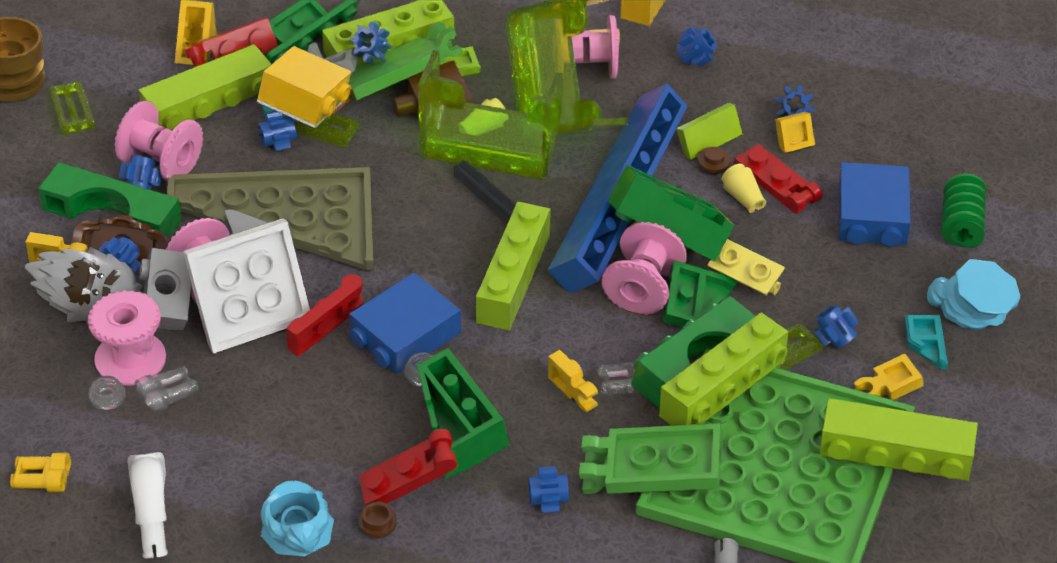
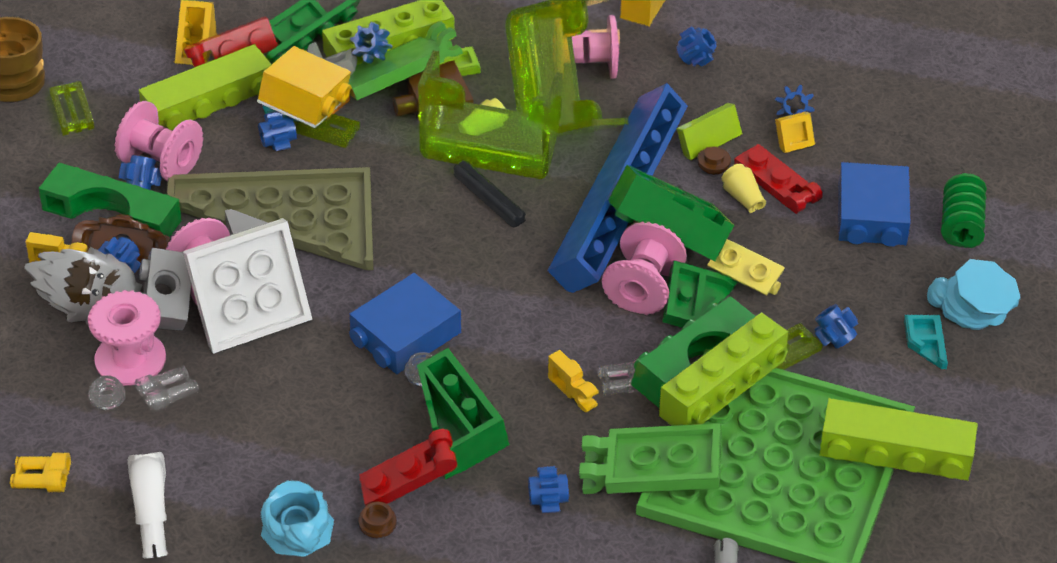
(325, 315): red plate -> none
(513, 266): lime brick -> none
(892, 378): yellow plate -> none

